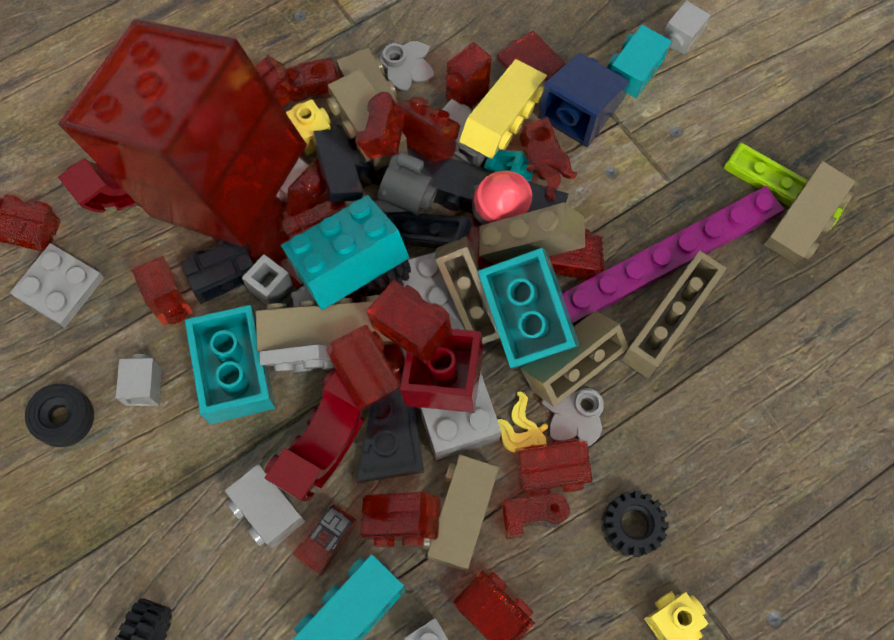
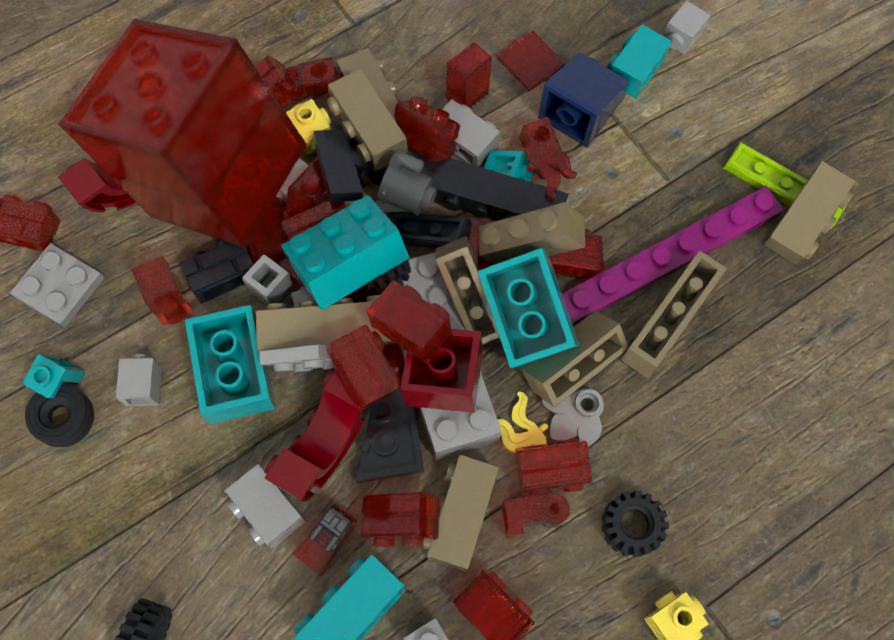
(49, 373): none -> teal bracket
(382, 128): clear red leg -> none
(409, 66): light grey plate -> none
(501, 197): coral hair -> none
(503, 109): light yellow brick -> none

